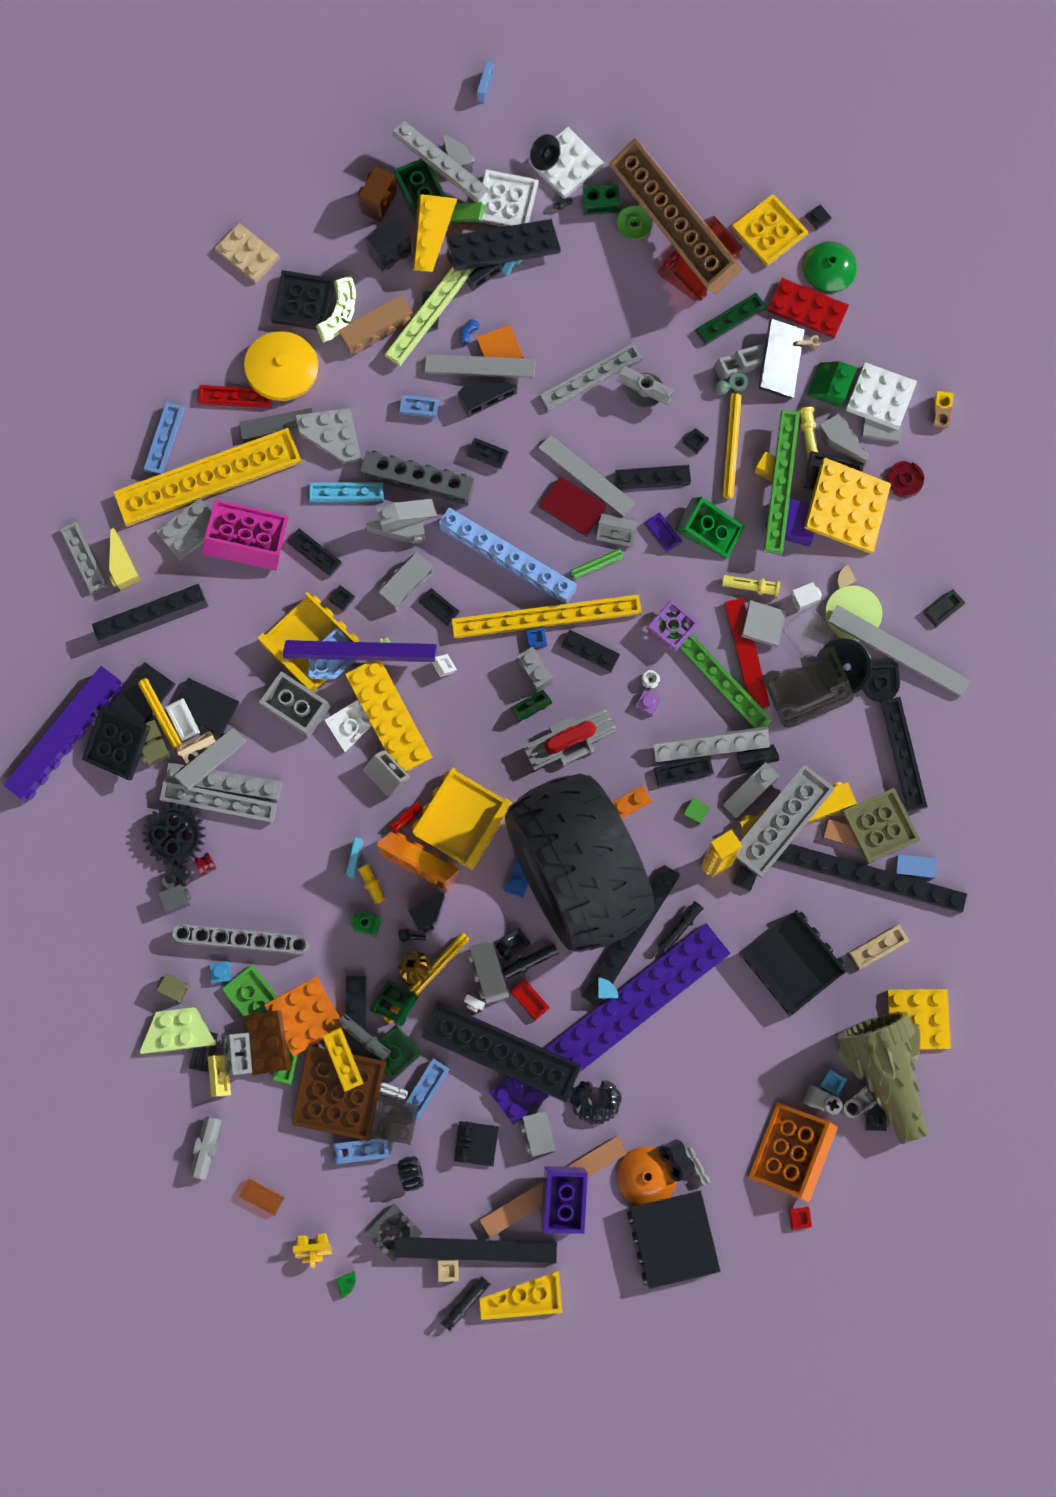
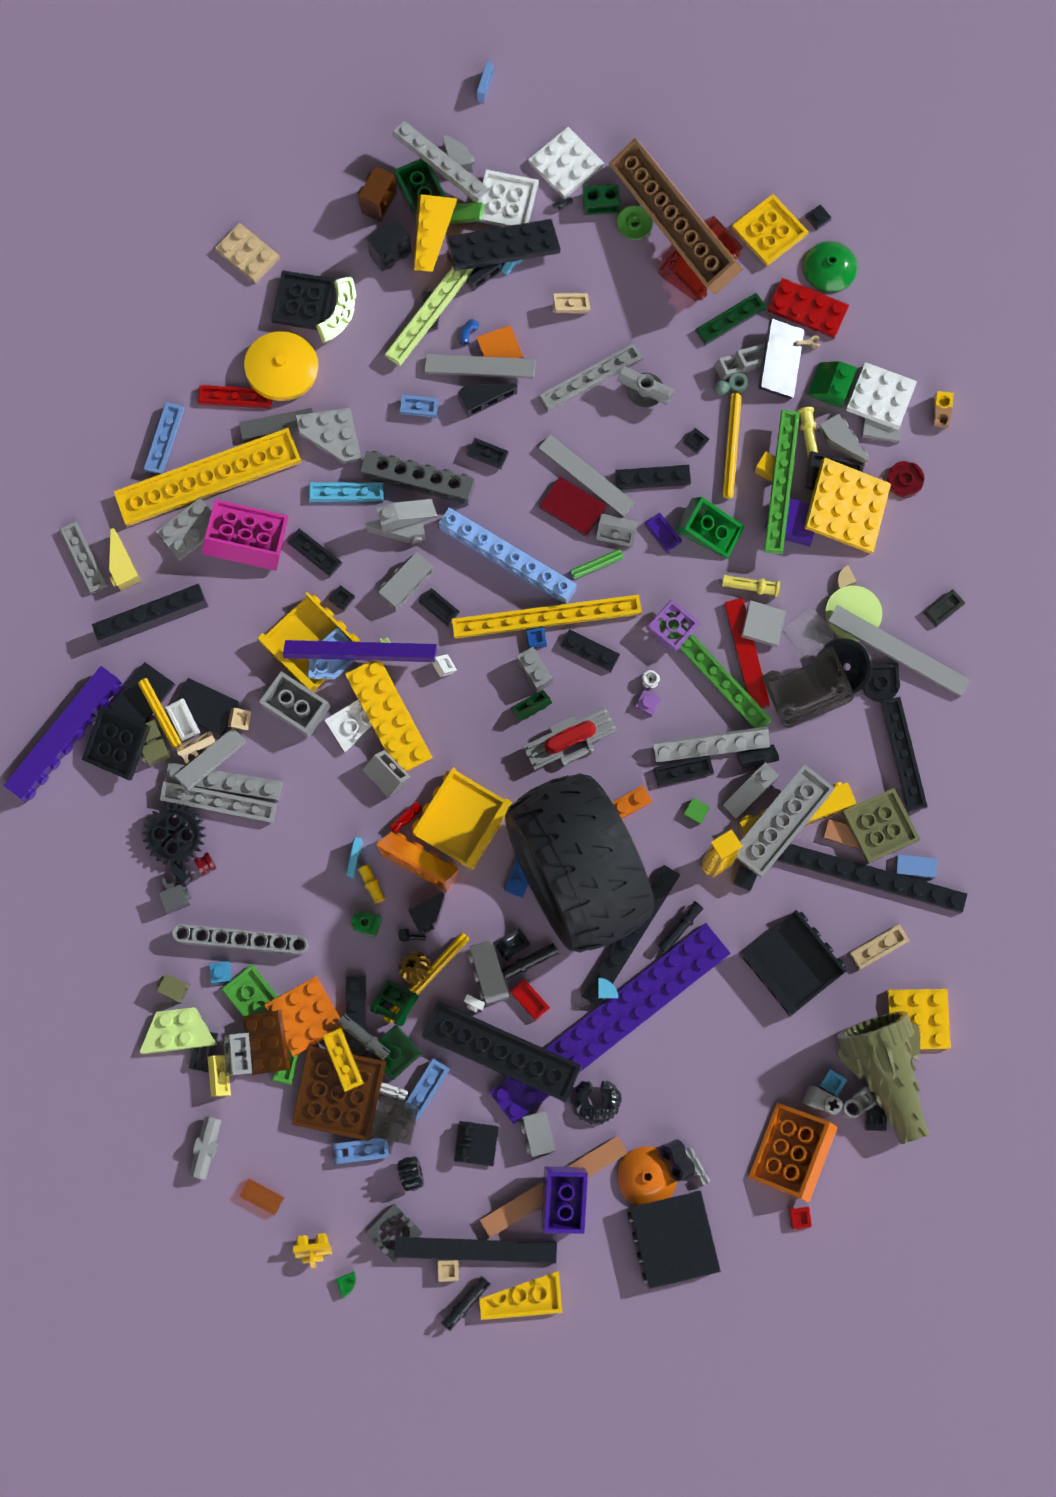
(239, 719): none -> tan plate
(376, 325): medium nougat brick -> none
(545, 152): black dish -> none
(570, 303): none -> tan plate
(806, 597): white brick -> none

